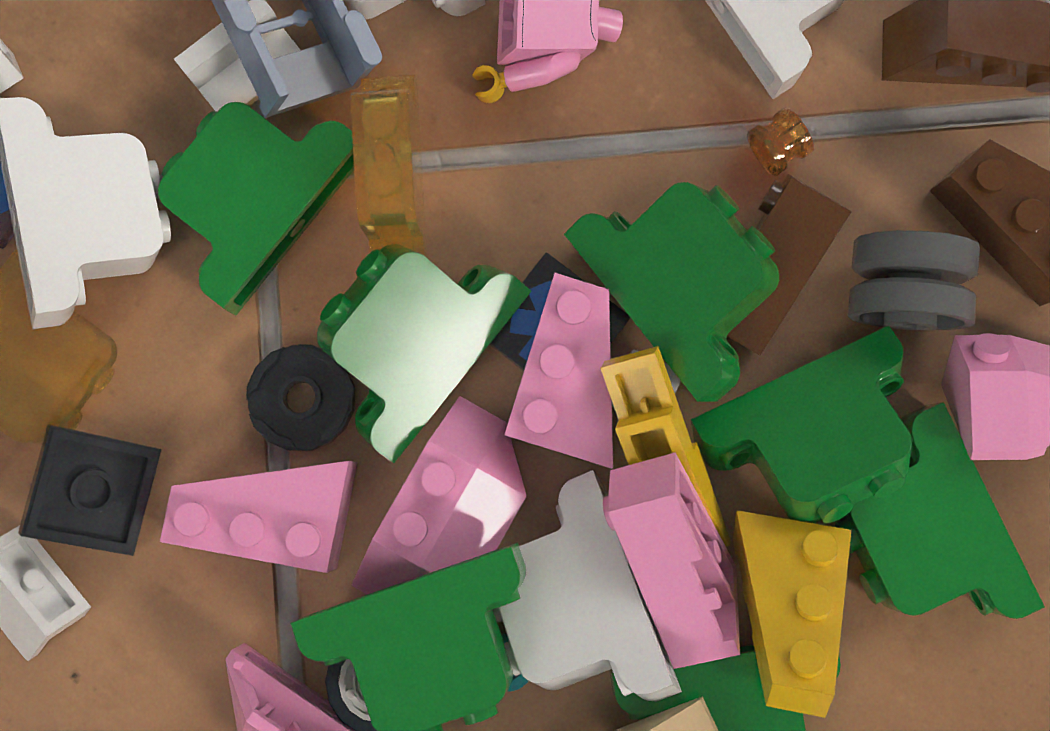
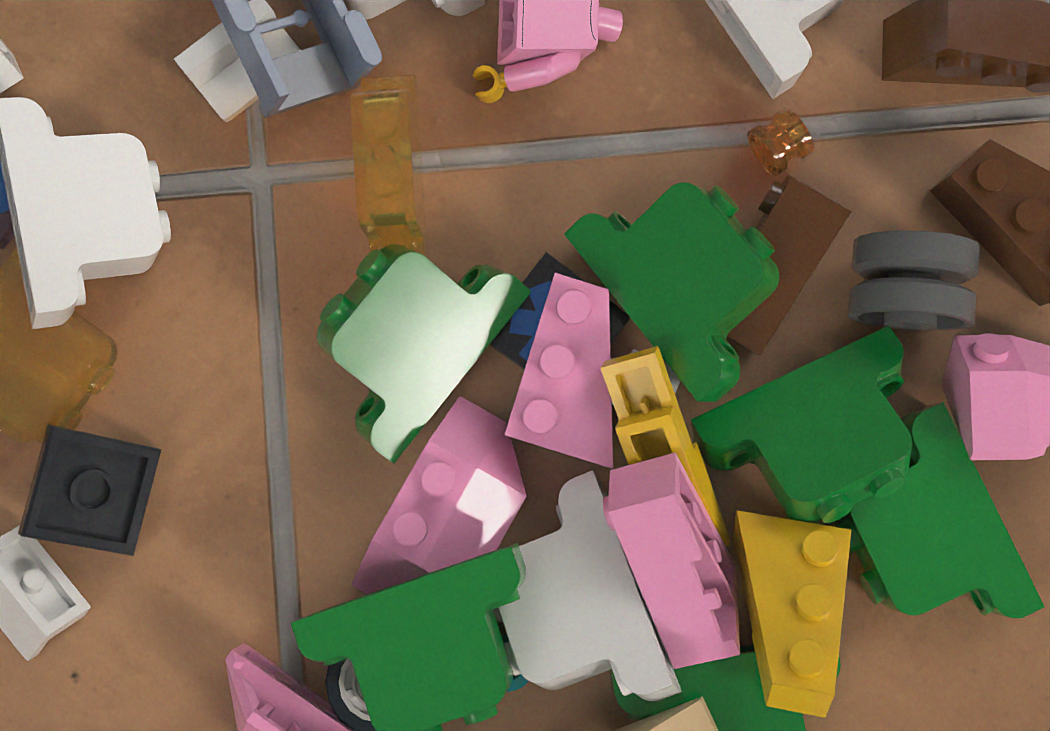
(252, 194): green brick -> none
(267, 517): bright pink wedge -> none
(269, 390): black tile -> none

